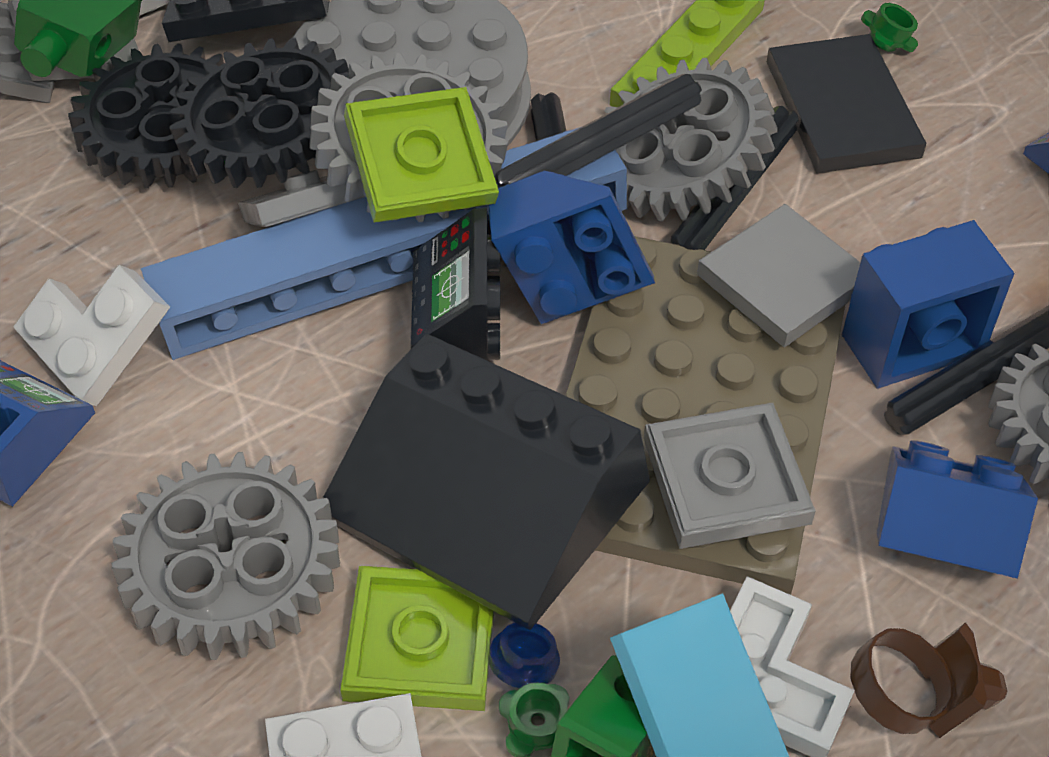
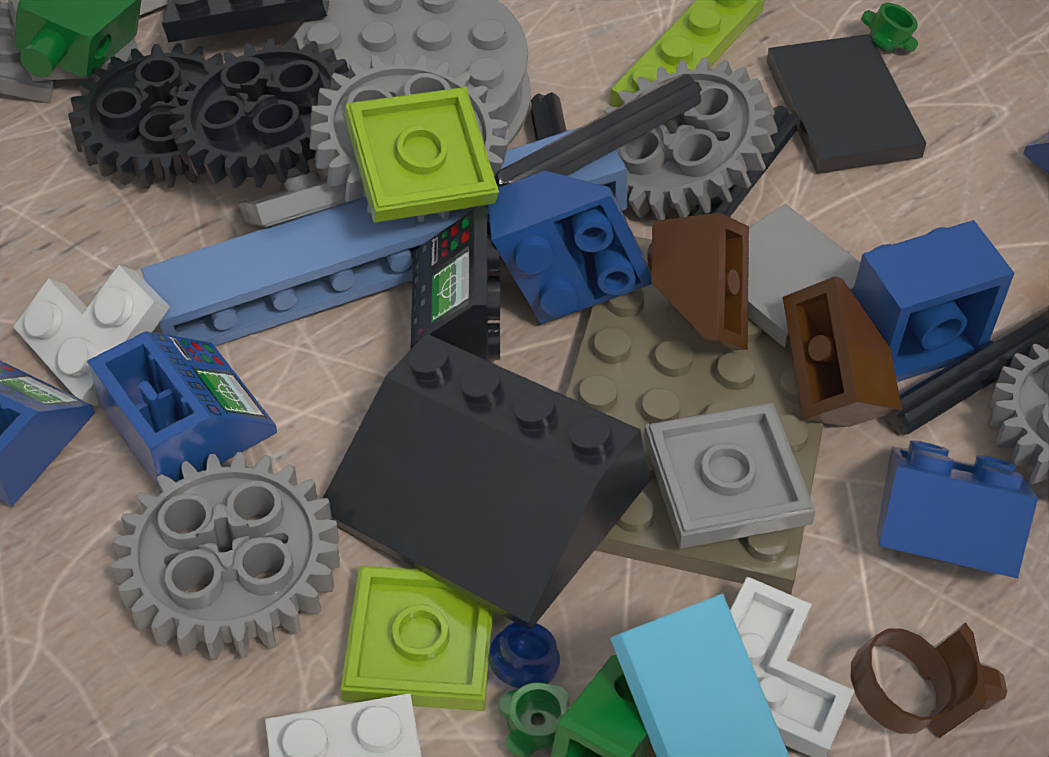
(177, 403): none -> blue slope
(704, 274): none -> reddish brown slope
(839, 356): none -> reddish brown slope

